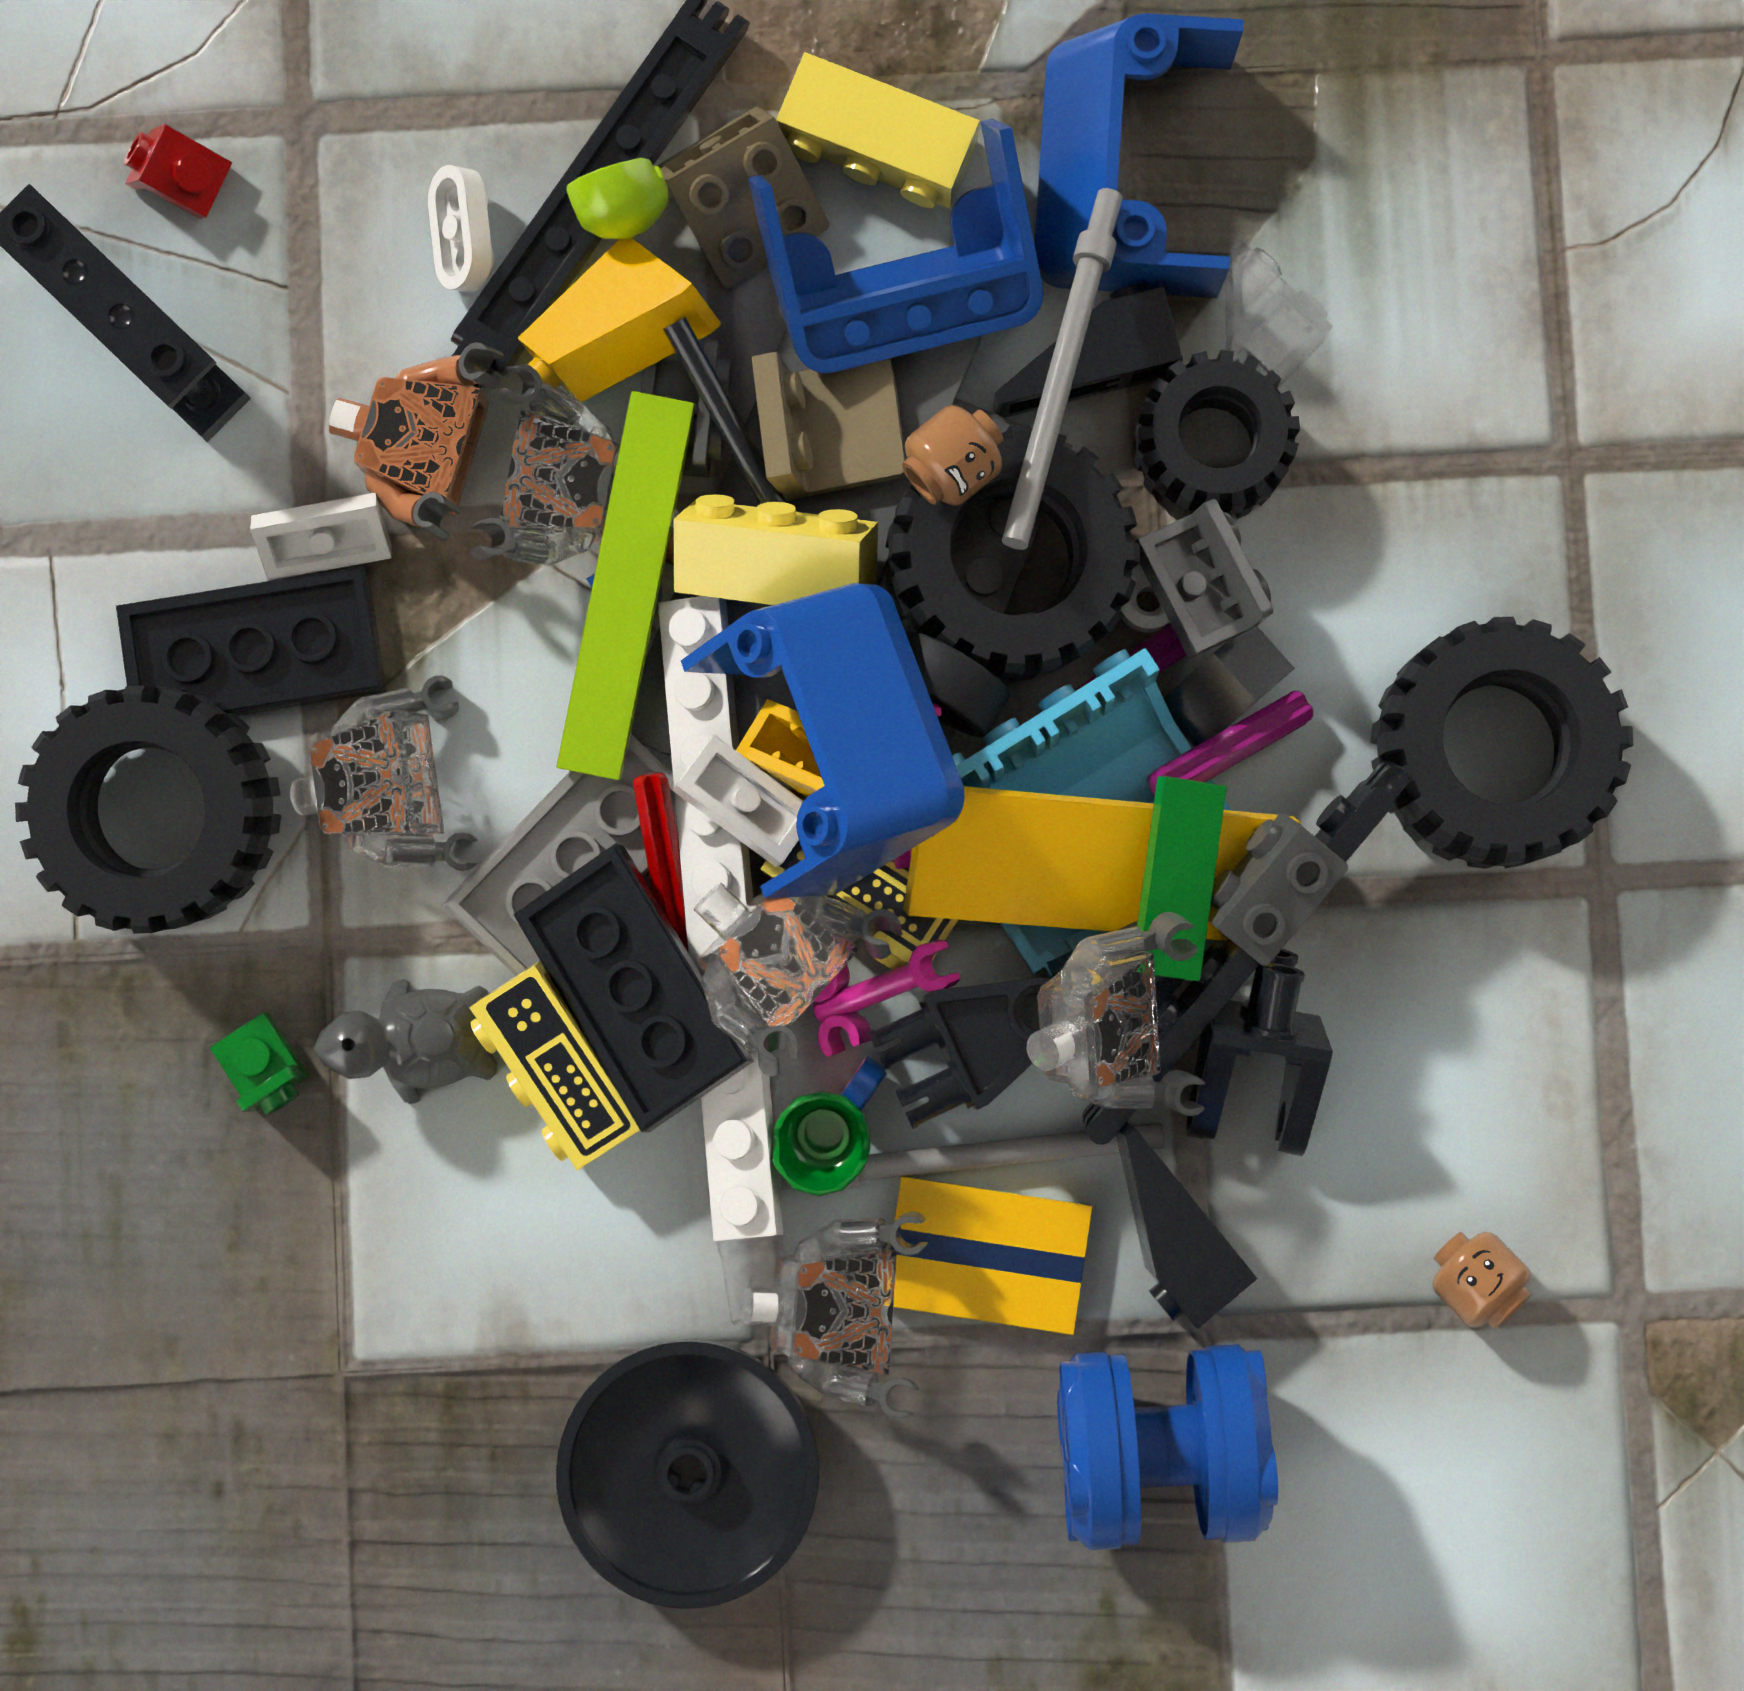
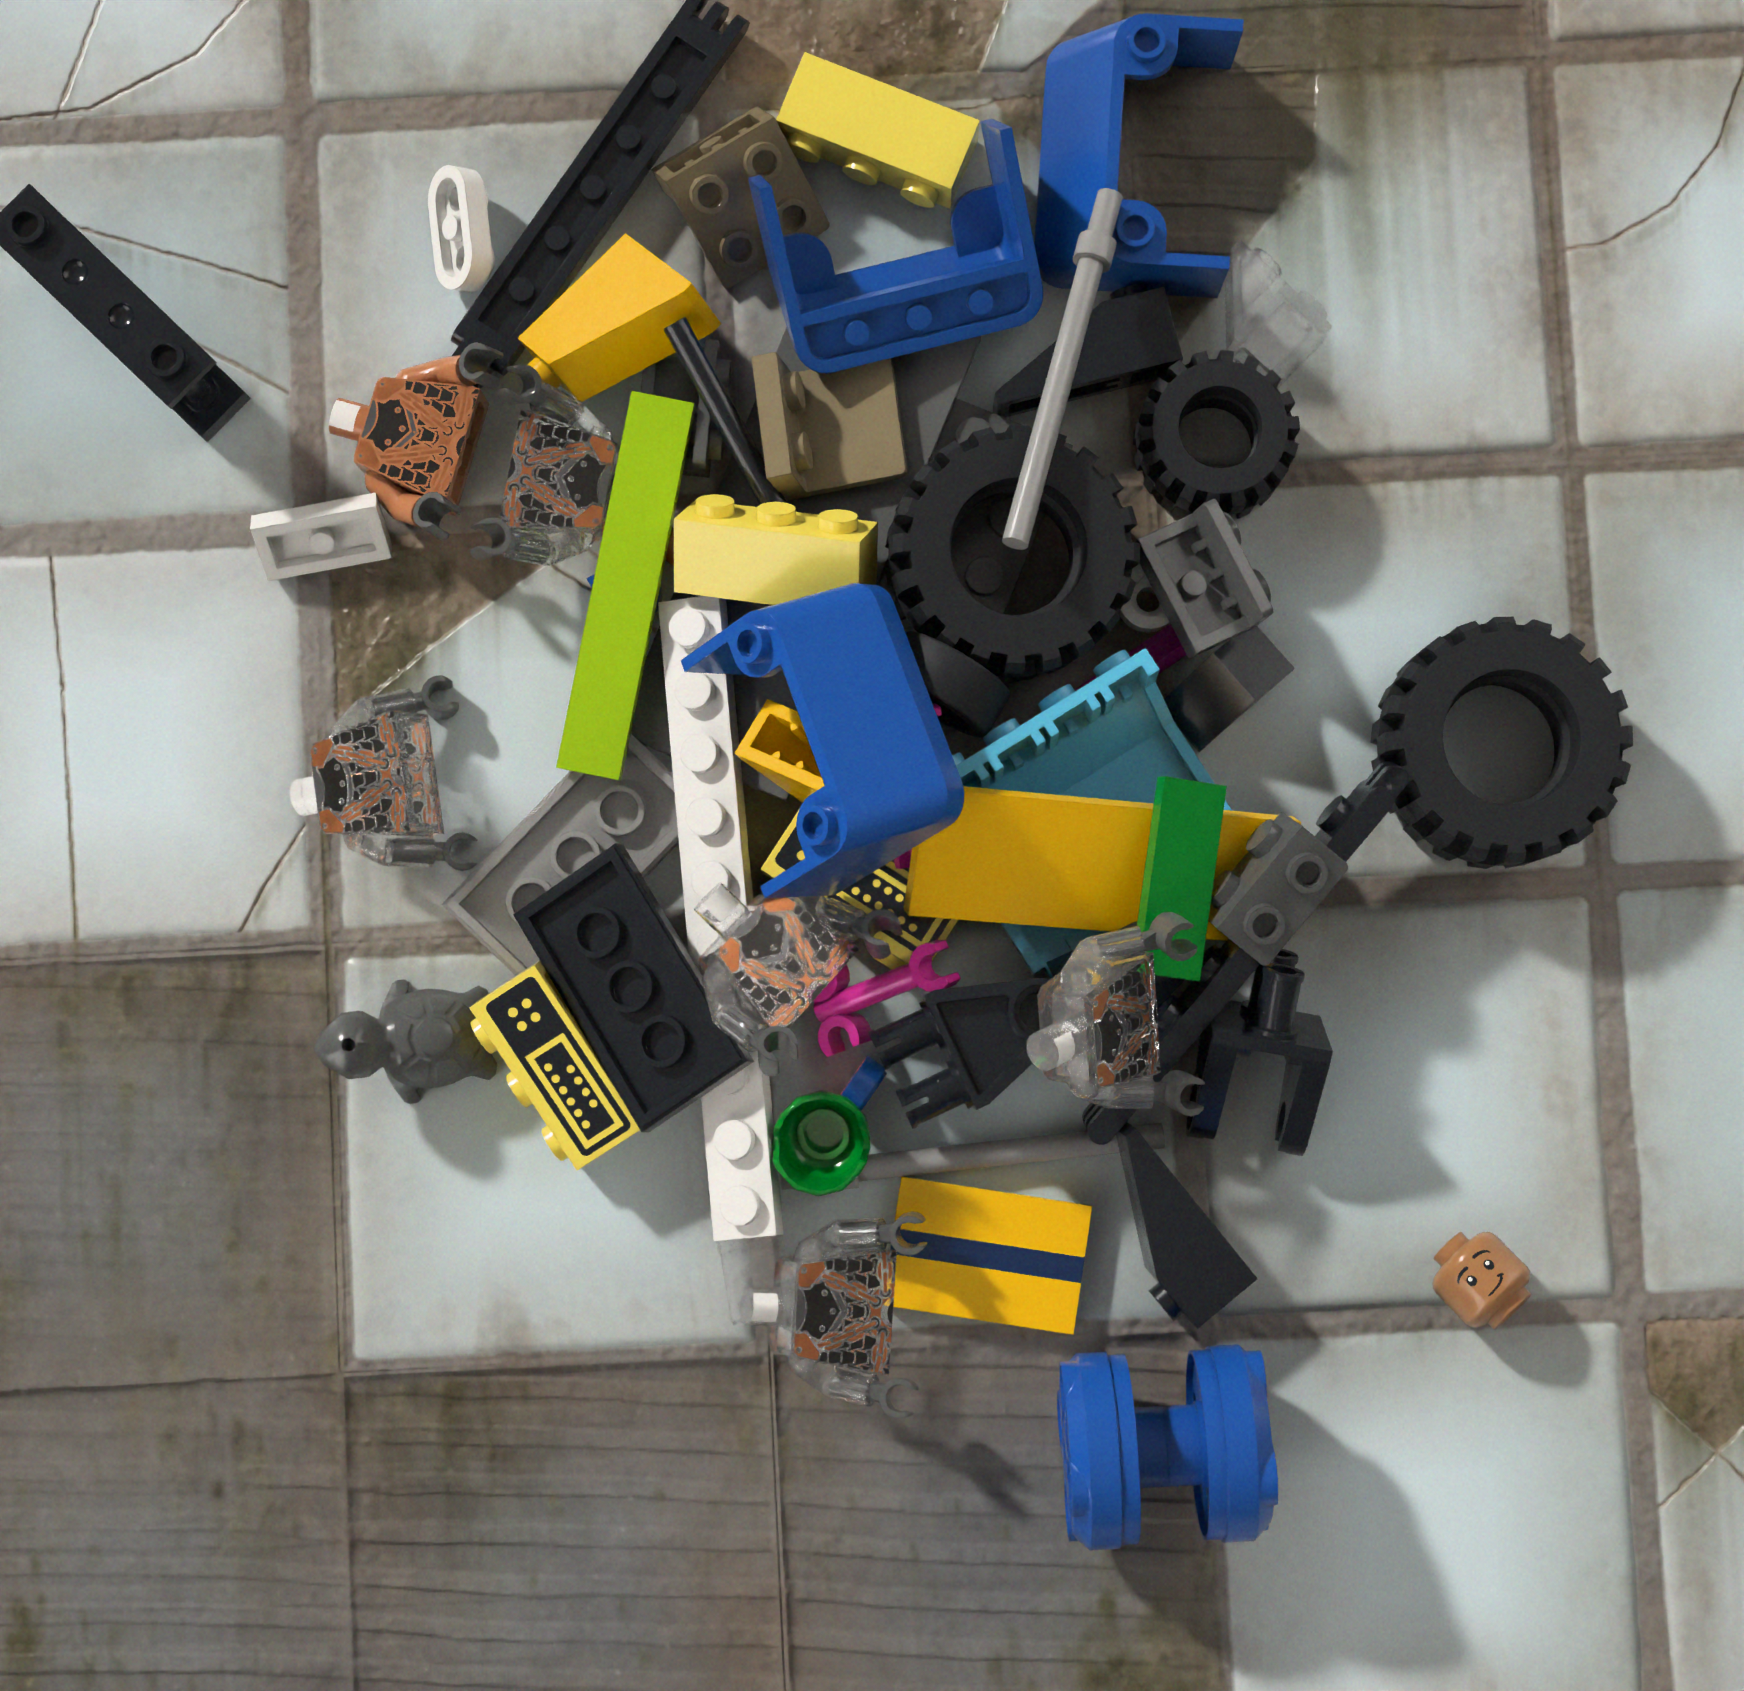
(67, 824): black tyre -> none
(176, 169): red bracket -> none
(259, 642): black tile -> none
(260, 1065): green bracket -> none
(619, 199): lime hair -> none
(661, 846): red axle -> none
(687, 1474): black dish -> none
(742, 800): white plate -> none
(953, 455): medium nougat head -> none
(1238, 741): magenta axle -> none

